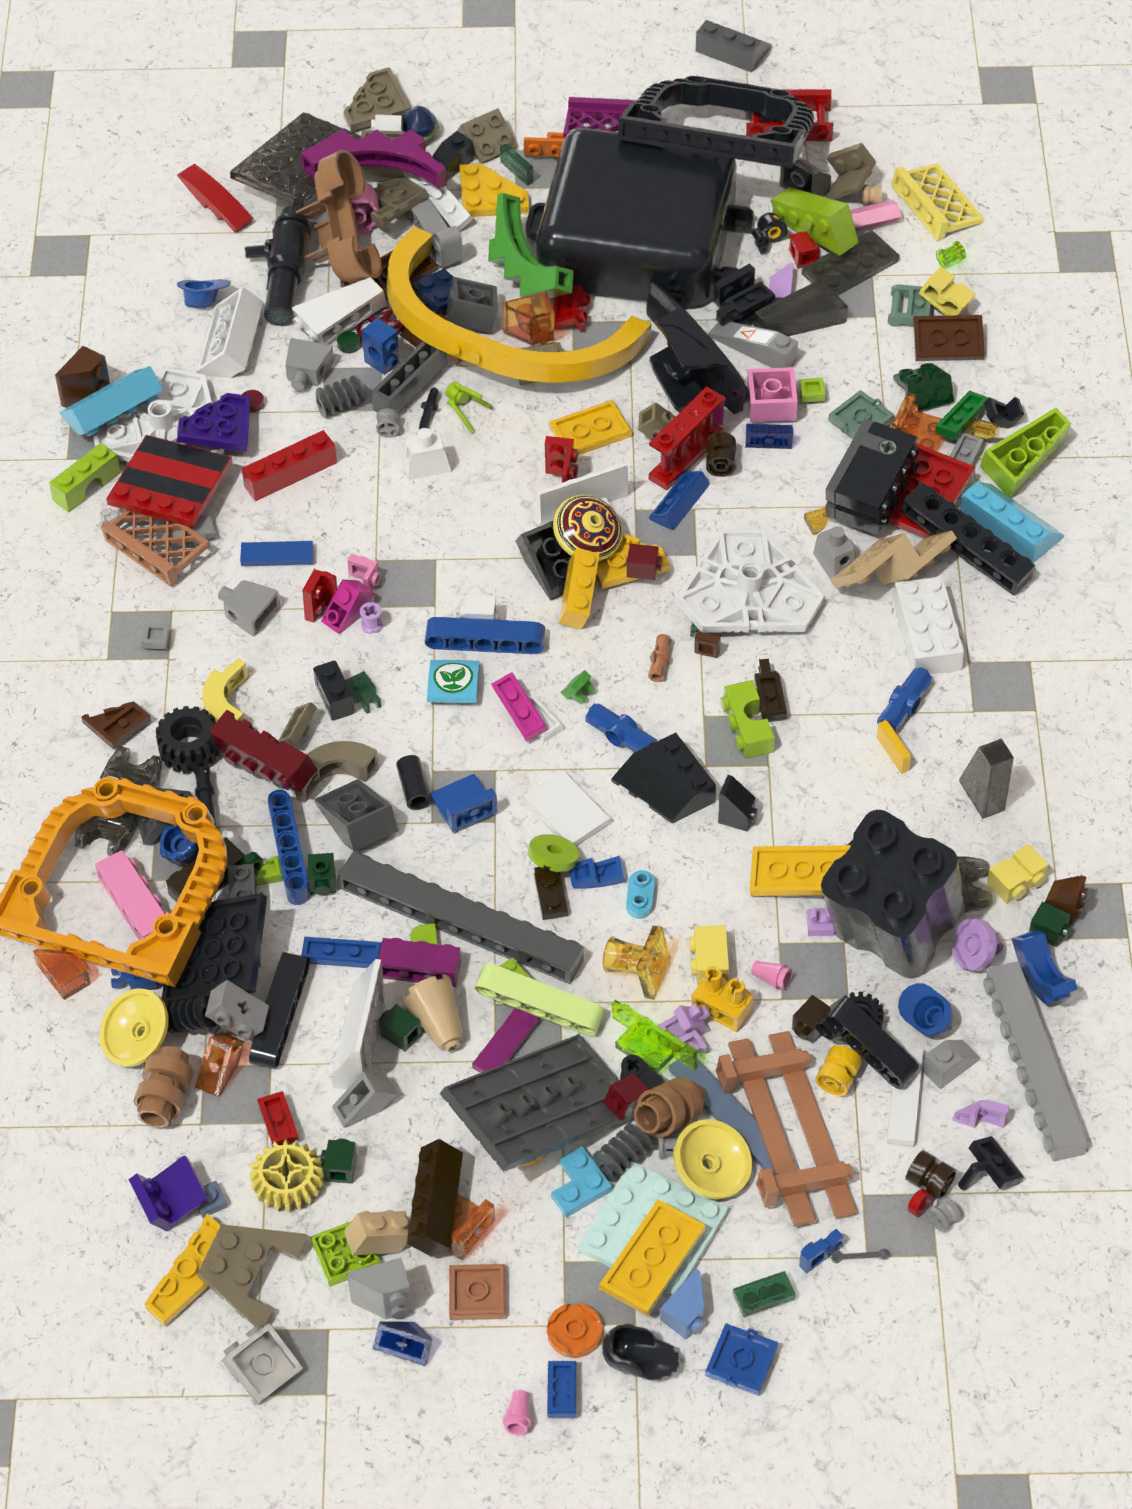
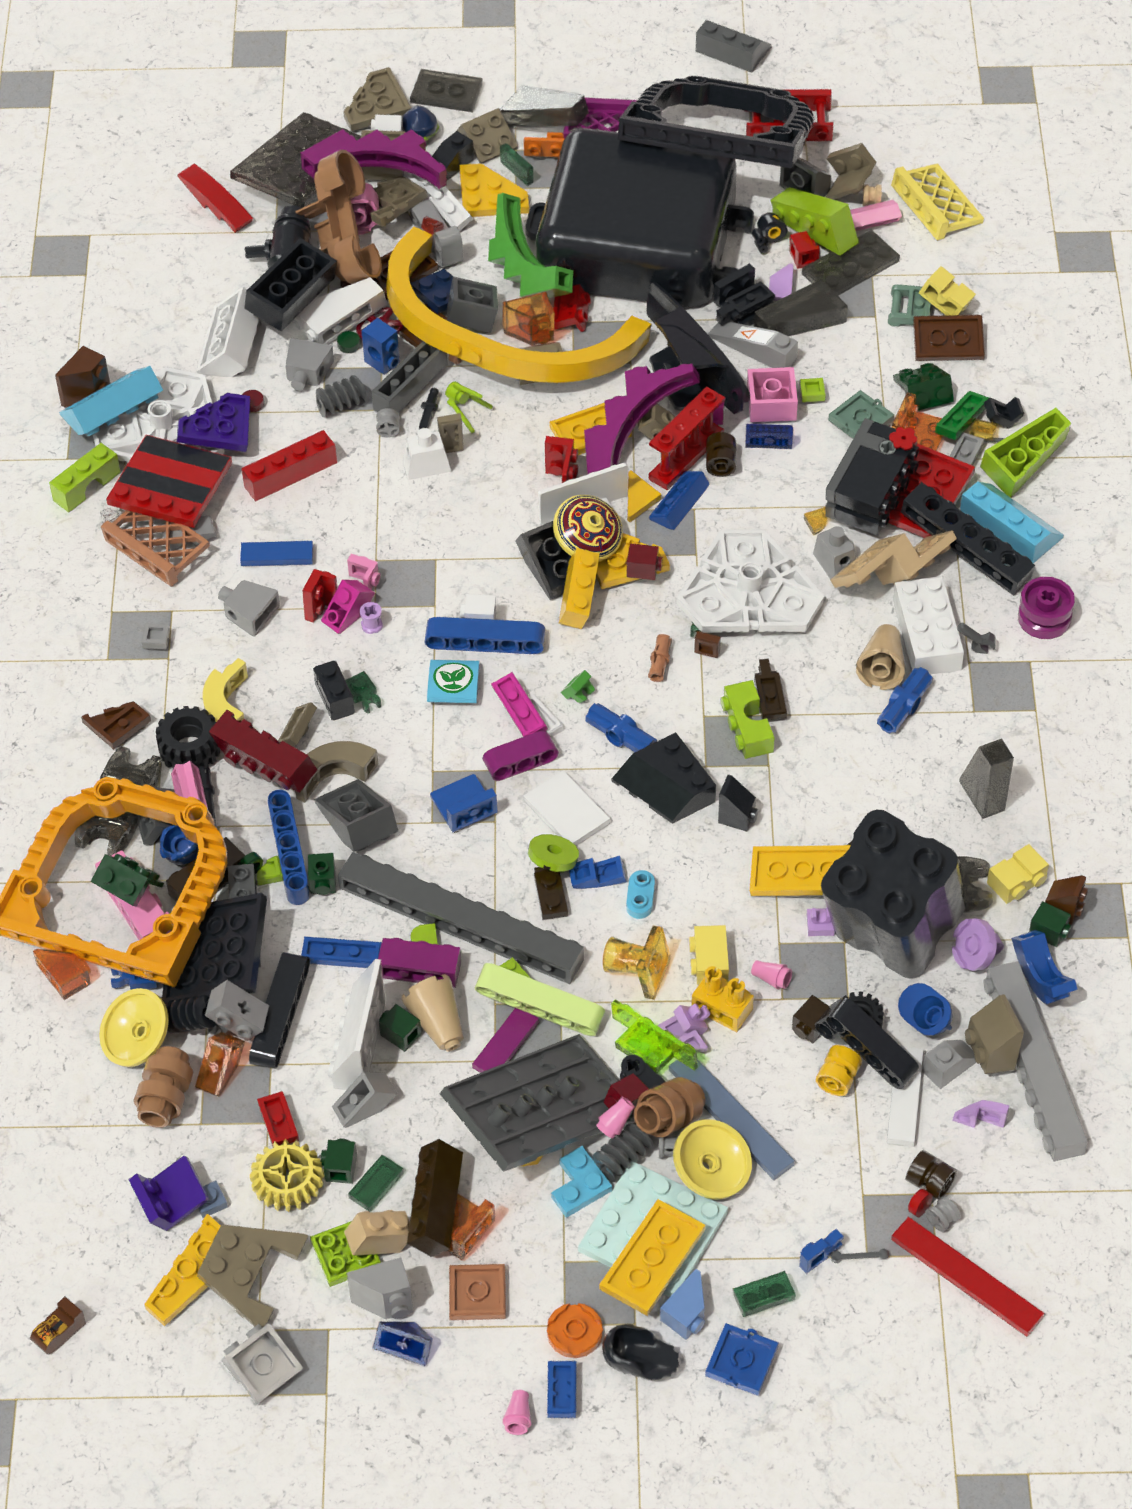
(58, 1326): none -> reddish brown leg
(124, 878): none -> dark green bracket
(188, 781): none -> bright pink piece
(201, 293): blue piece -> none
(290, 284): none -> black brick
(375, 1183): none -> clear green tile
(413, 782): black pin -> none
(431, 225): none -> clear red tile
(446, 90): none -> clear smoke tile
(451, 432): none -> dark tan plate
(520, 755): none -> magenta beam
(544, 108): none -> clear smoke slope
(614, 1119): none -> bright pink cone
(623, 413): none -> magenta arch
(640, 496): none -> yellow tile
(787, 1179): nougat fence -> none
(882, 659): none -> tan cone
(893, 746): yellow tile -> none
(903, 438): none -> red plant
(951, 254): clear neon green bush -> none
(967, 1276): none -> red tile
(980, 642): none -> dark grey bar
(993, 1161): black plate -> none
(995, 1036): none -> dark tan slope
(1046, 607): none -> magenta wheel

